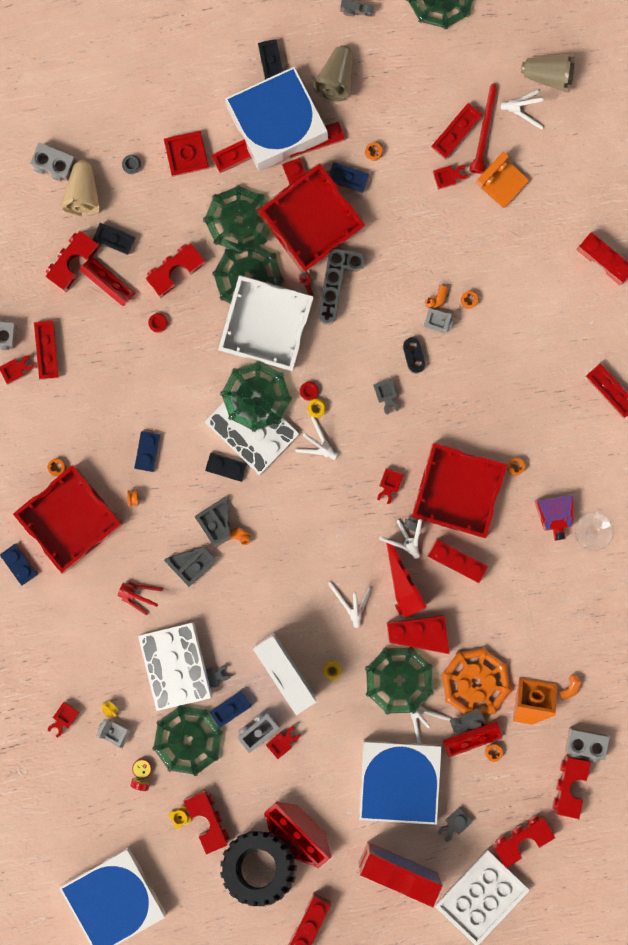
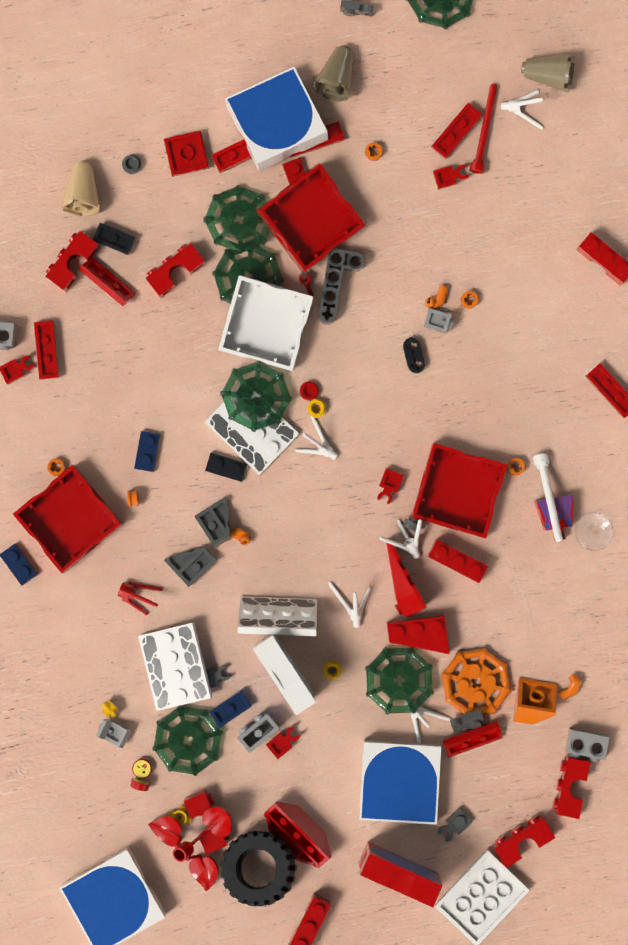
(54, 158): light grey brick -> none
(64, 717): red plate -> none
(158, 323): red tile -> none
(202, 869): none -> red plant
(270, 58): black plate -> none
(277, 616): none -> white plate
(348, 177): dark blue plate -> none
(385, 393): dark grey plate -> none
(489, 756): orange bush -> none
(502, 180): orange bracket -> none
(541, 462): none -> white piece

